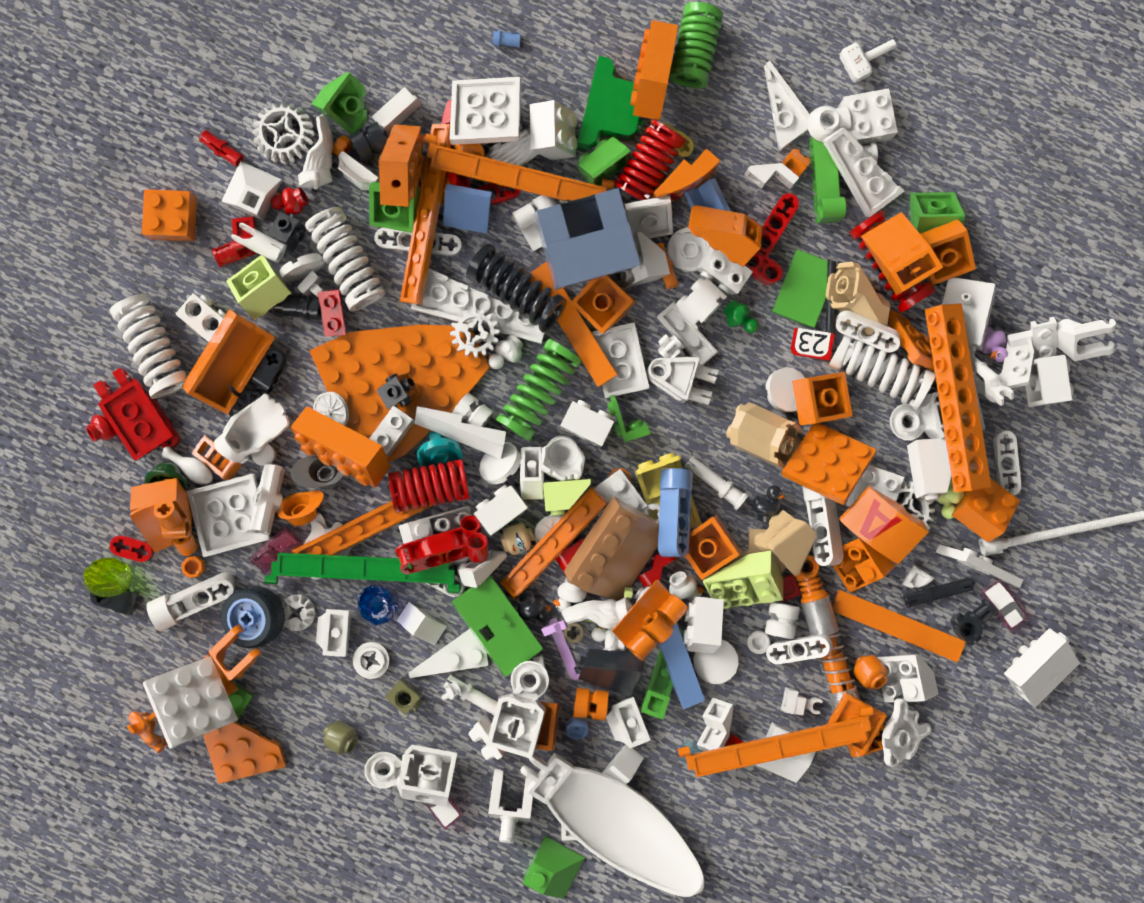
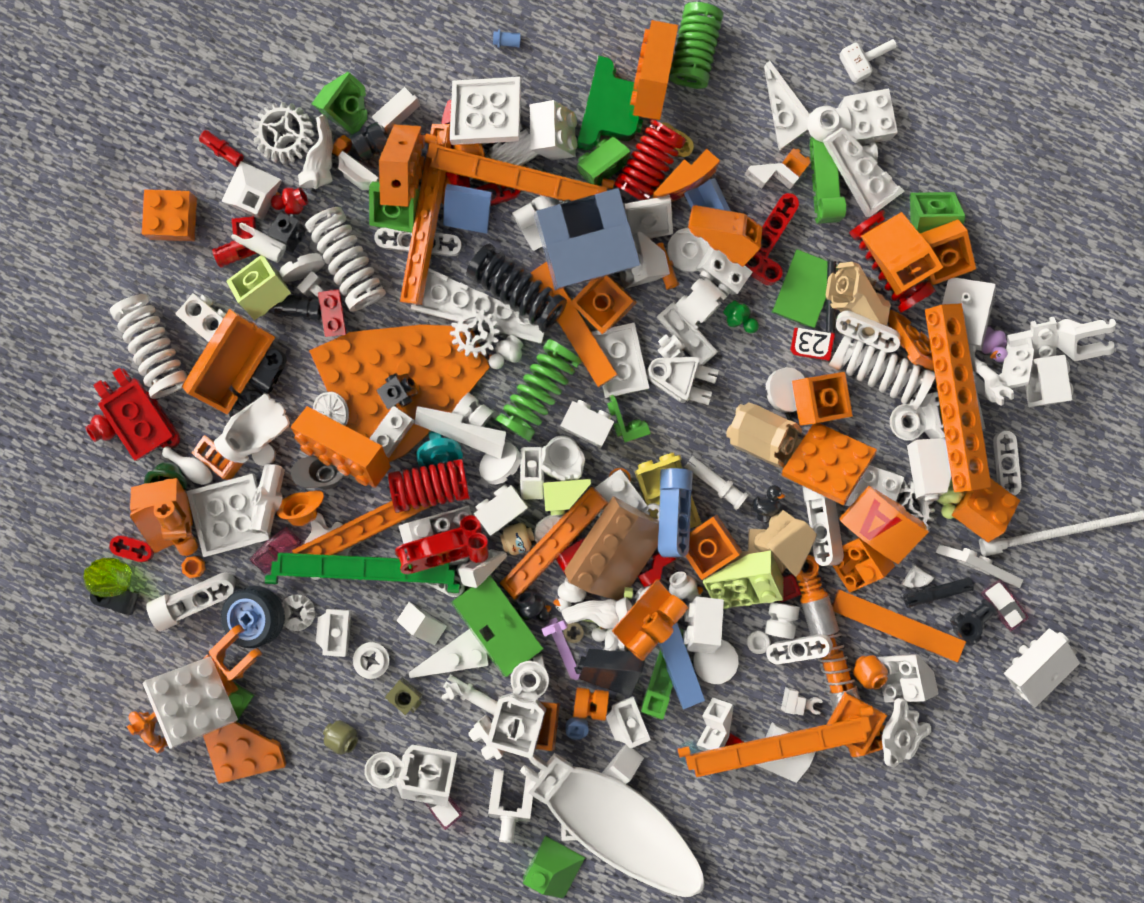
(377, 605): clear blue hair -> none

